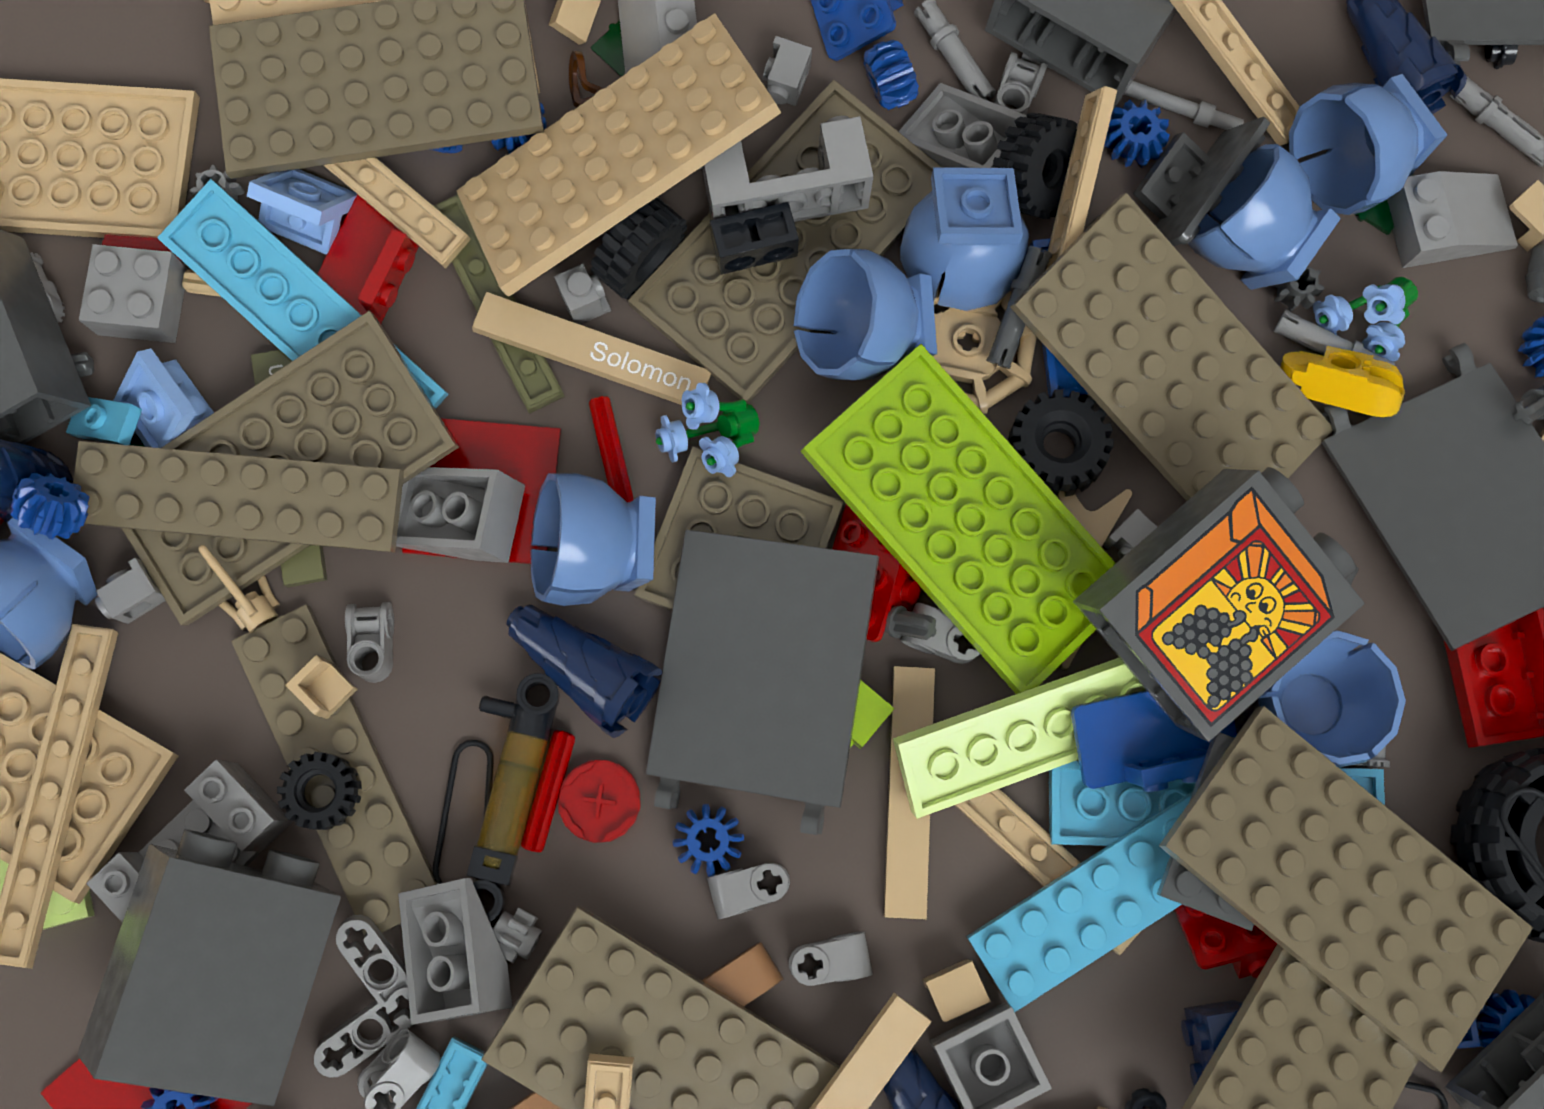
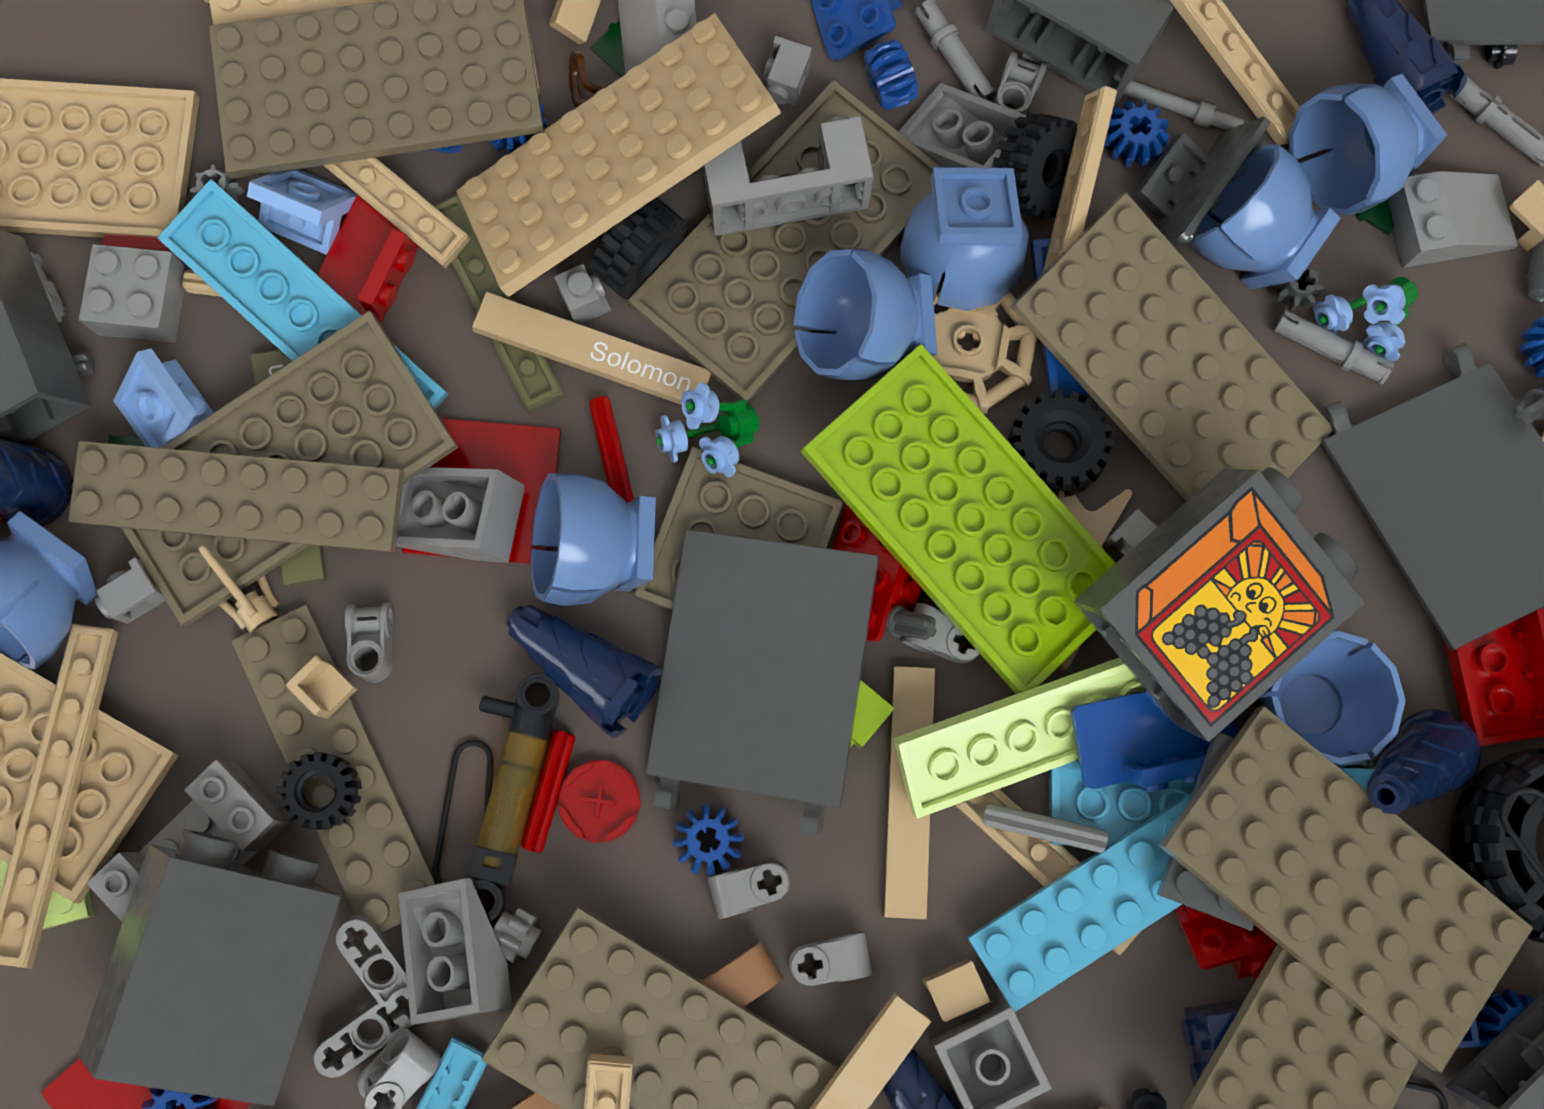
(49, 506): blue gear -> none
(105, 422): medium azure plate -> none
(754, 238): black brick -> none
(1011, 325): dark grey pin -> none
(1045, 827): none -> light grey axle
(1347, 380): yellow piece -> none
(1424, 761): none -> dark blue cone

